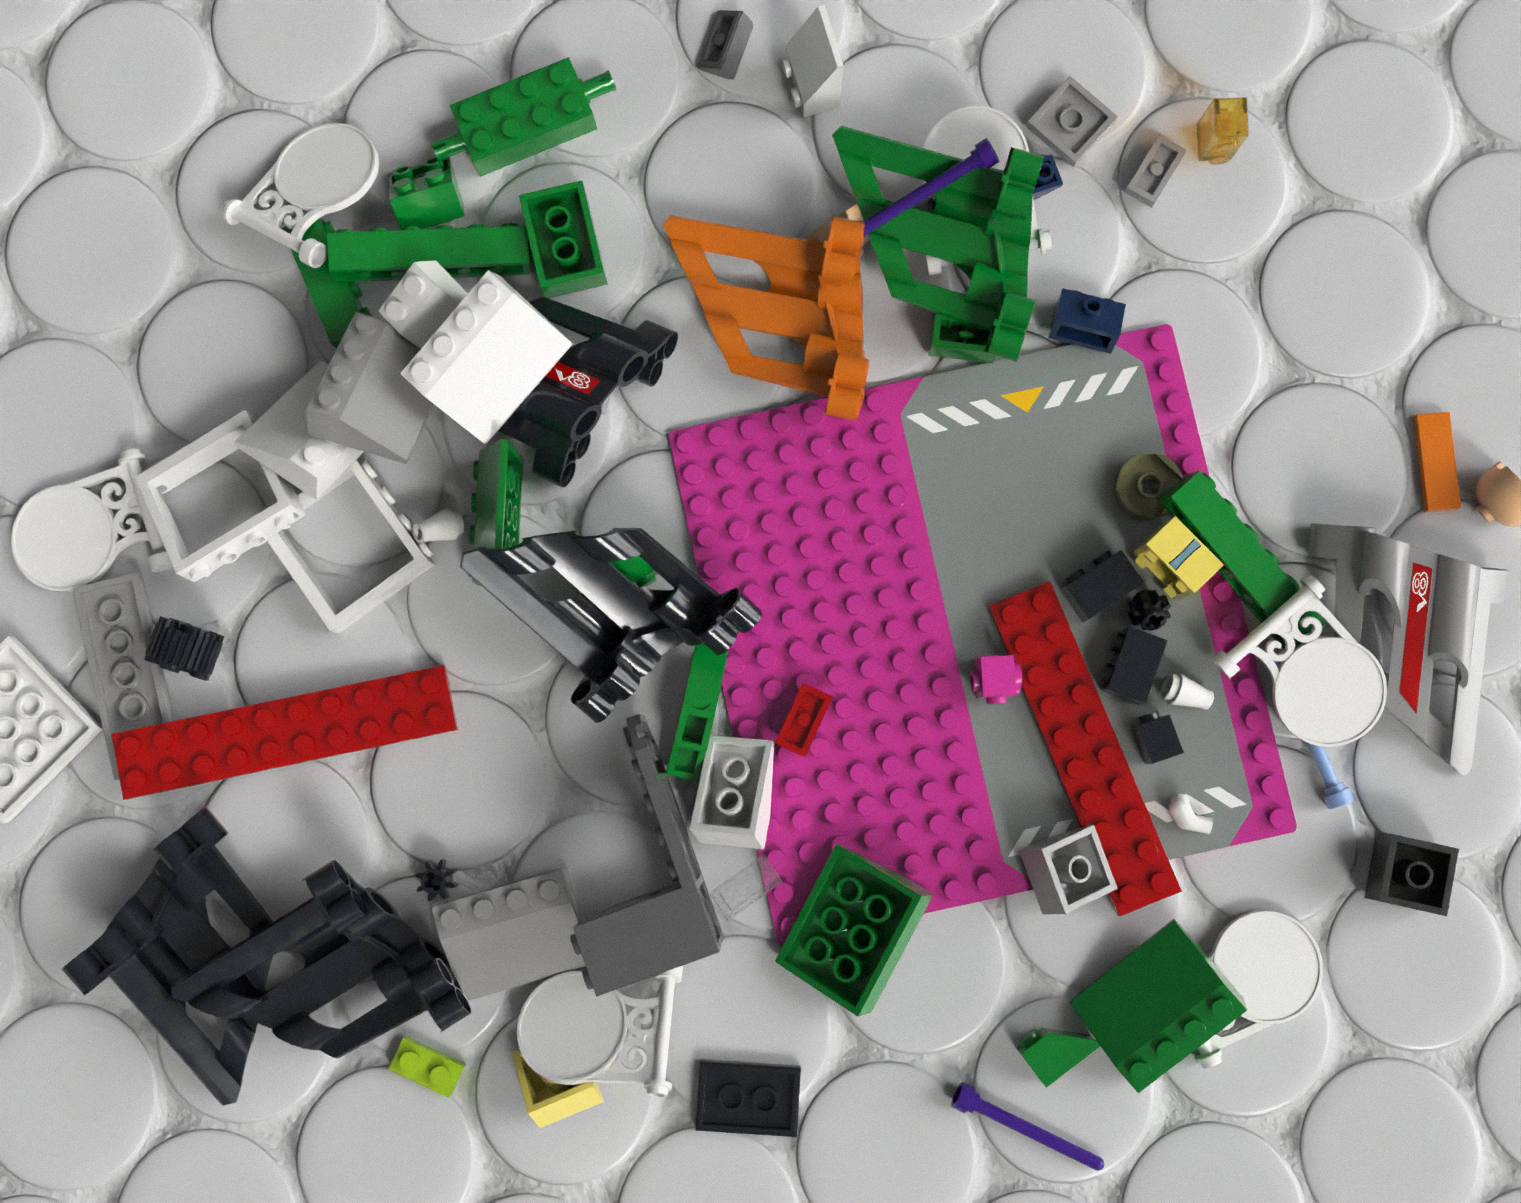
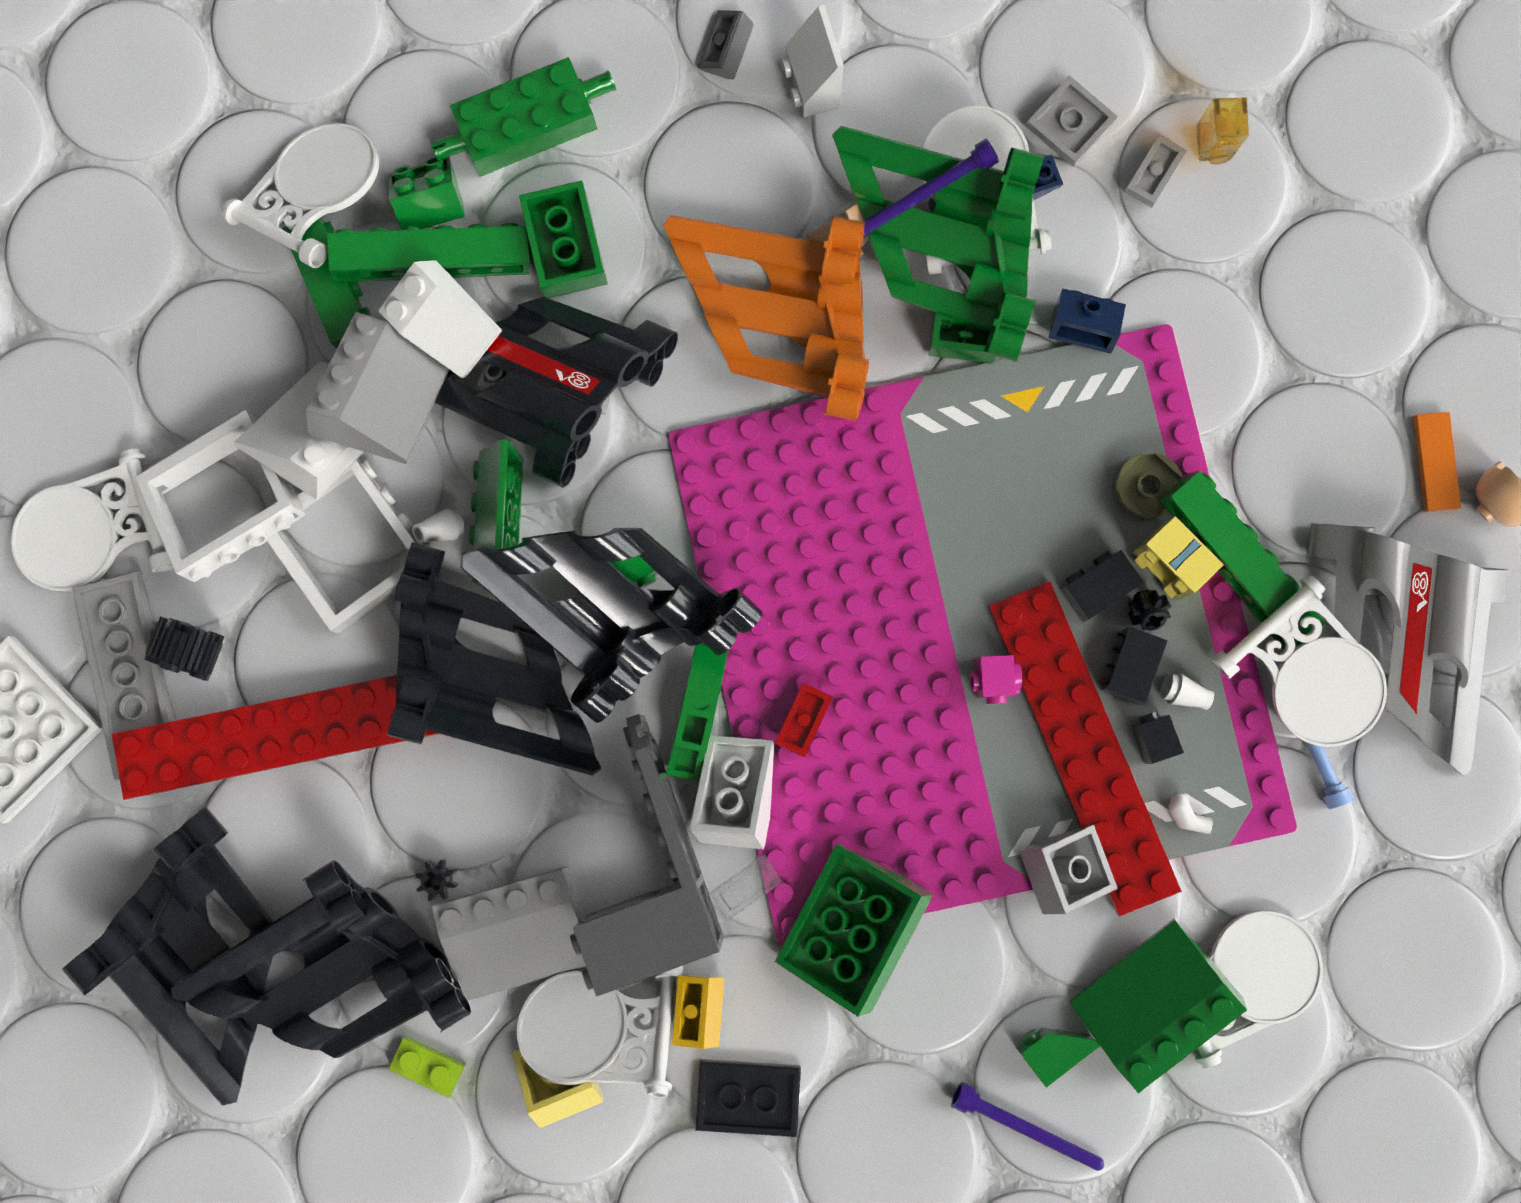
(455, 689): none -> black panel
(486, 357): white slope -> none
(698, 1011): none -> yellow brick
(1411, 873): pearl dark grey brick -> none

